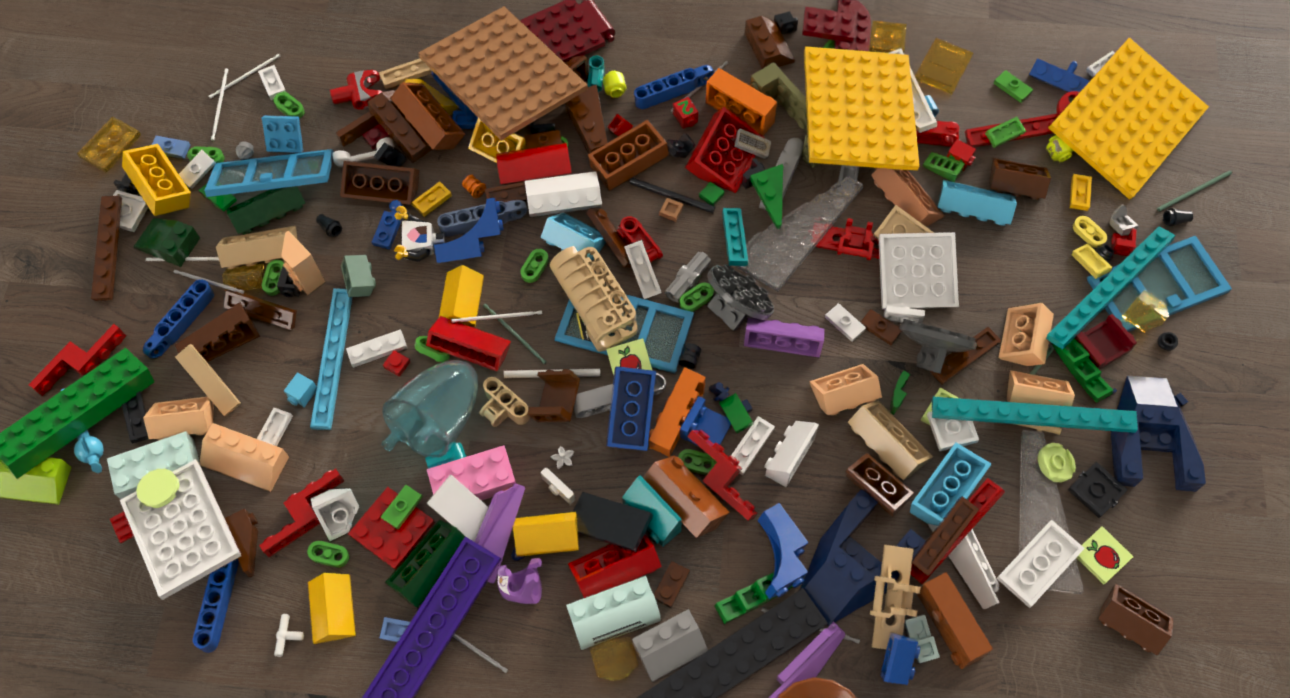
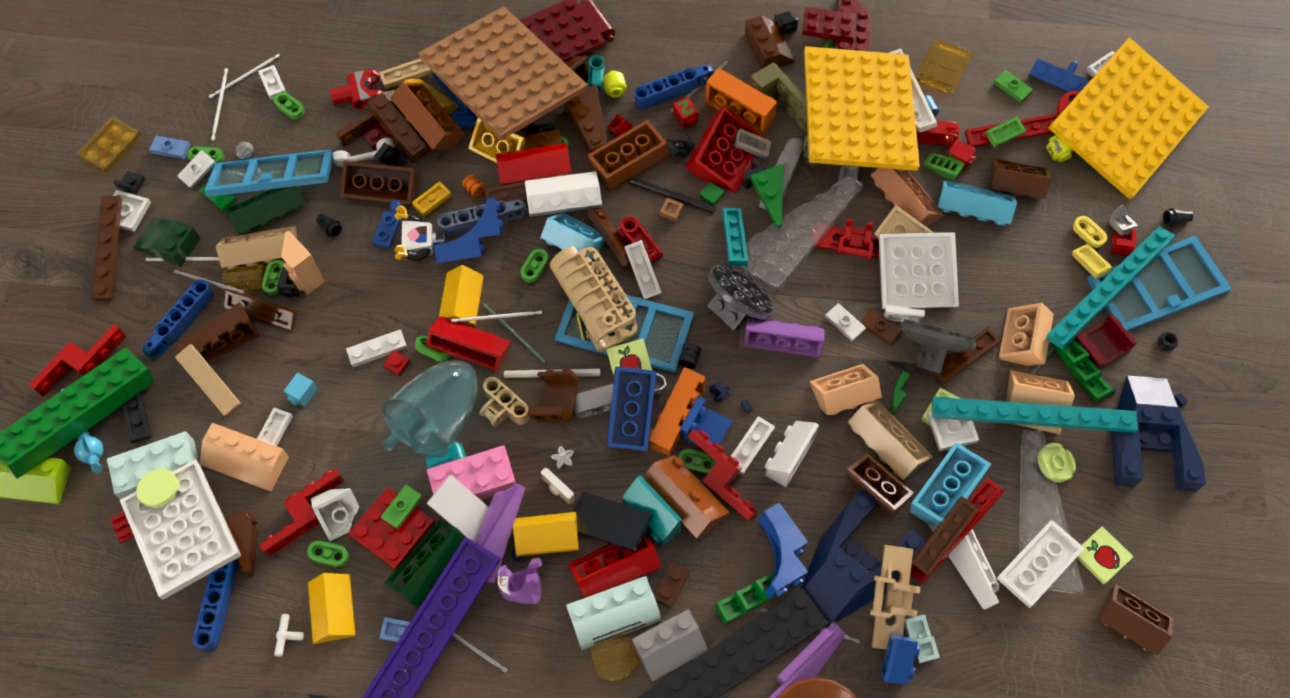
(156, 179): yellow brick -> none
(178, 416): light nougat slope -> none
(282, 134): dark azure plate -> none
(331, 361): medium azure tile -> none
(357, 275): sand green brick -> none
(688, 276): light grey piece -> none
(694, 296): bright green plate -> none
(736, 413): green slope -> none
(887, 37): clear yellow plate -> none
(954, 621): dark orange brick -> none
(1080, 192): yellow plate -> none
(1097, 489): black plate -> none
(1105, 251): black plate -> none
(1147, 312): clear yellow slope -> none
(1195, 190): sand green axle -> none

